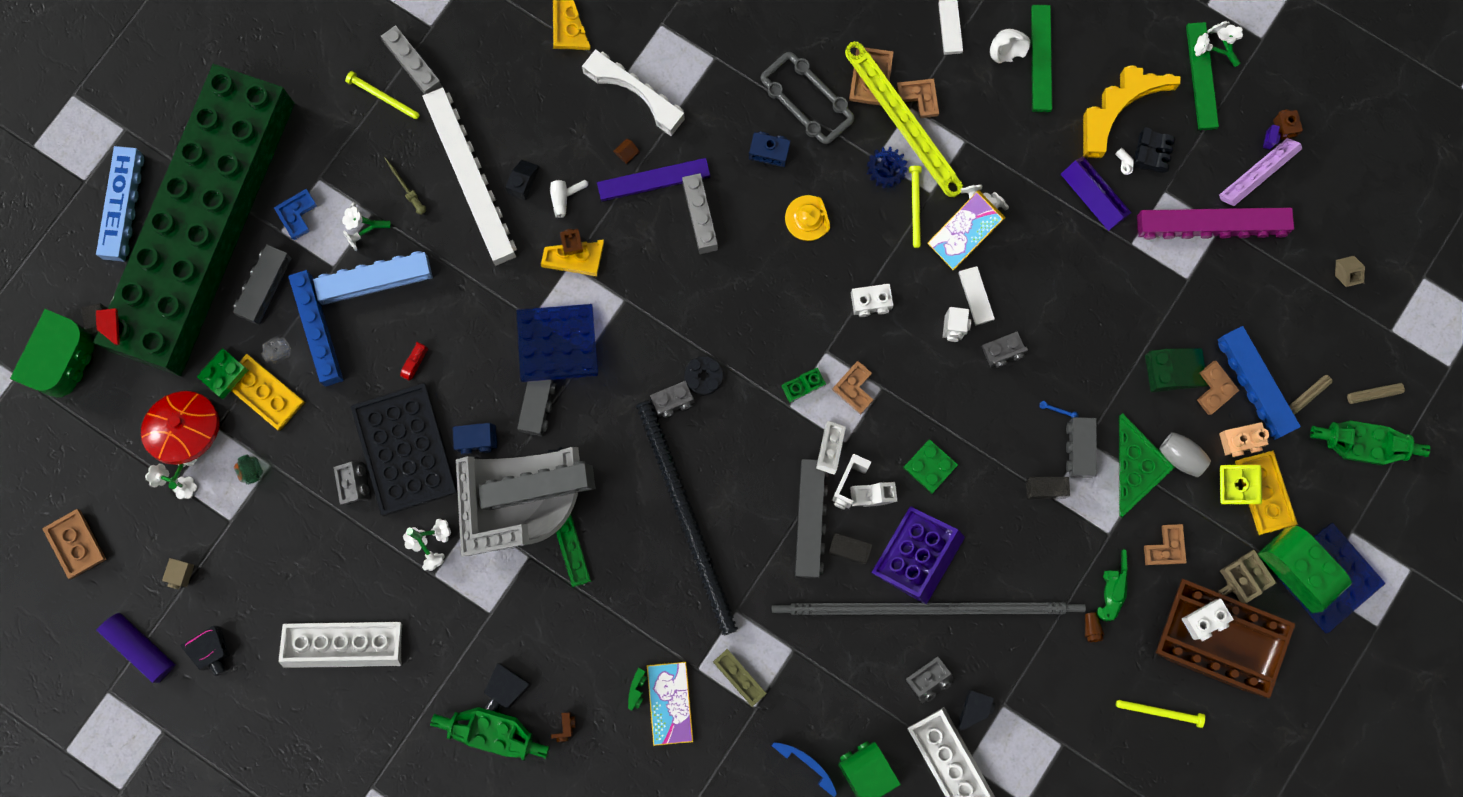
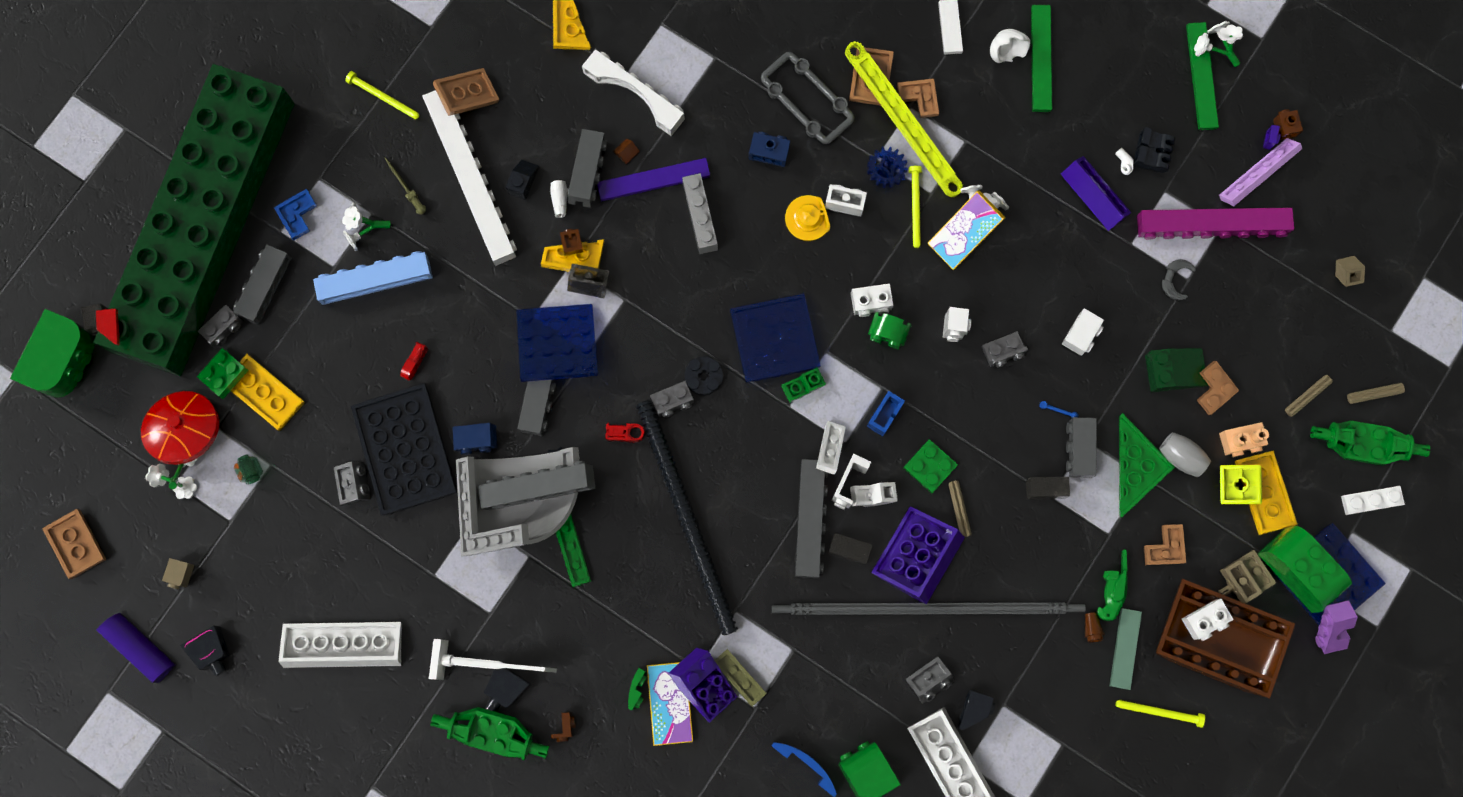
(120, 204): light blue brick -> none
(220, 326): none -> flat silver bracket
(276, 350): clear head -> none
(315, 328): blue brick -> none
(411, 60): light grey brick -> none
(416, 540): white plant -> none
(441, 659): none -> white piece
(465, 91): none -> medium nougat plate
(586, 167): none -> dark grey brick
(588, 280): none -> clear smoke brick
(621, 433): none -> red piece
(703, 683): none -> dark purple slope
(775, 338): none -> clear blue plate
(845, 200): none -> white brick
(849, 388): medium nougat plate -> none
(885, 413): none -> blue piece
(889, 329): none -> green brick
(959, 508): none -> dark tan axle
(976, 295): white tile -> none
(1082, 332): none -> white brick
(1125, 649): none -> sand green tile
(1133, 86): yellow arch -> none
(1173, 267): none -> dark grey piece
(1258, 383): blue brick -> none
(1333, 626): none -> medium lavender arch
(1372, 500): none -> white plate

